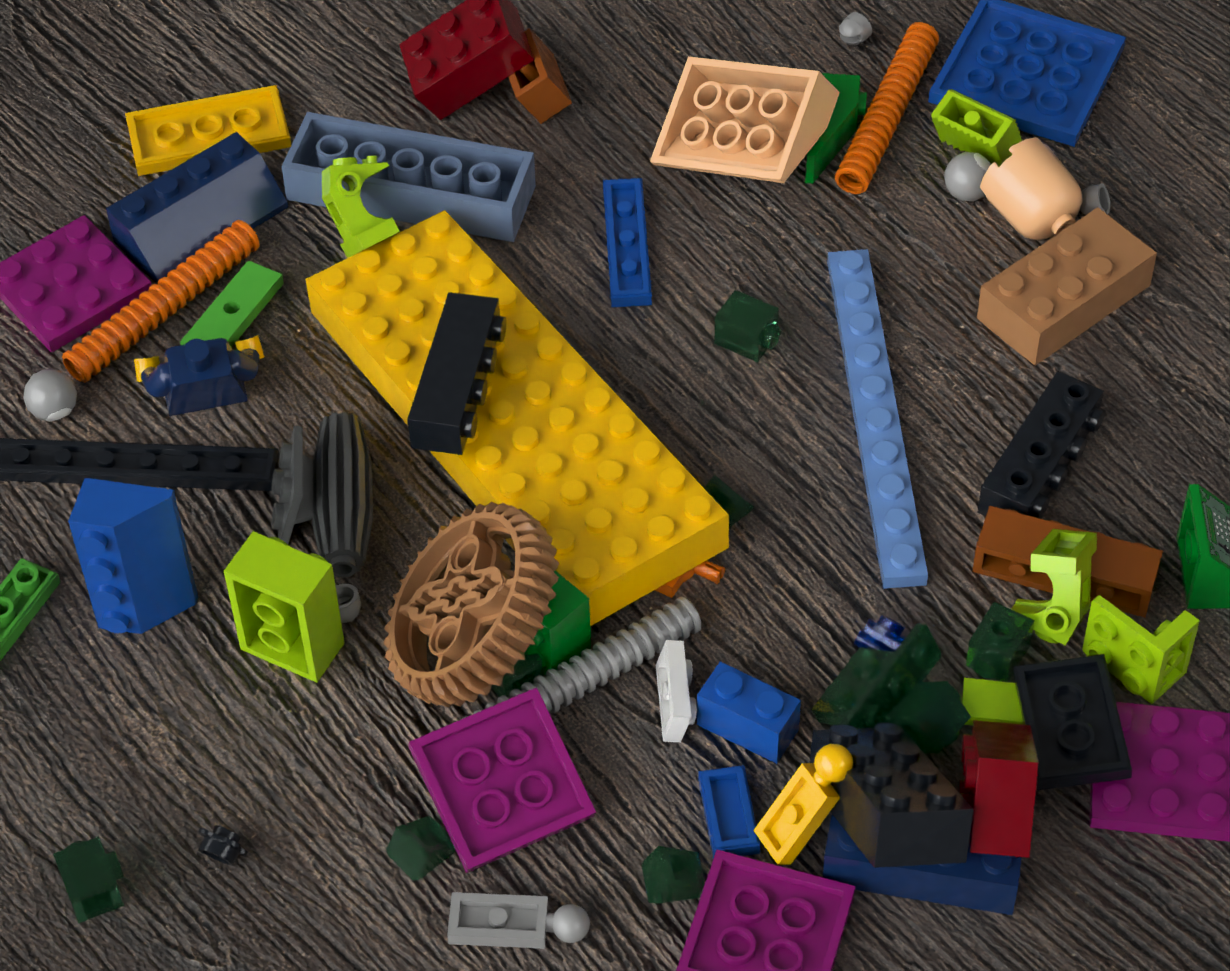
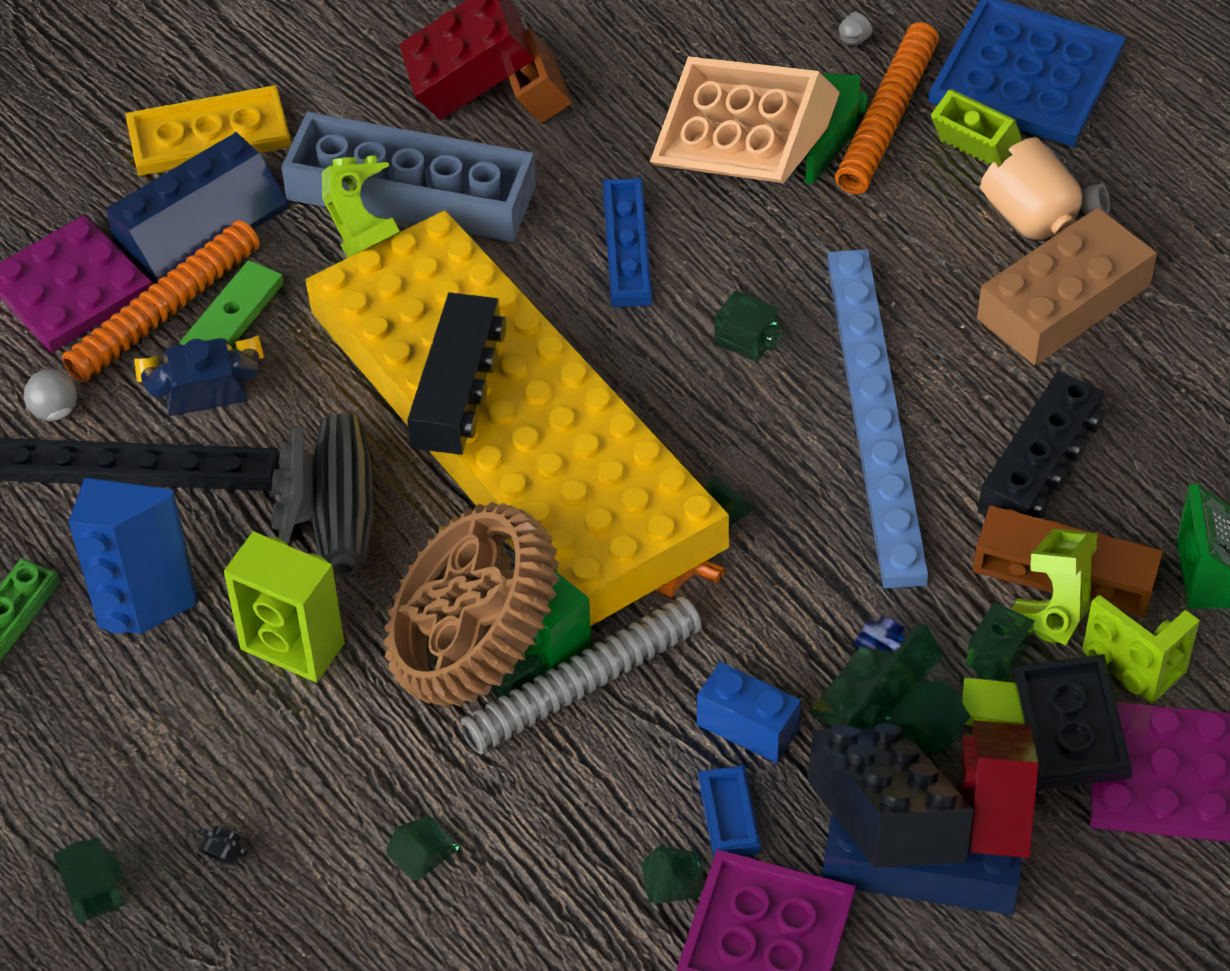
(348, 601): light grey hinge -> none
(501, 779): magenta plate -> none
(512, 921): light grey plate -> none
(673, 684): white plate -> none
(803, 804): yellow plate -> none
(965, 175): light grey piece -> none

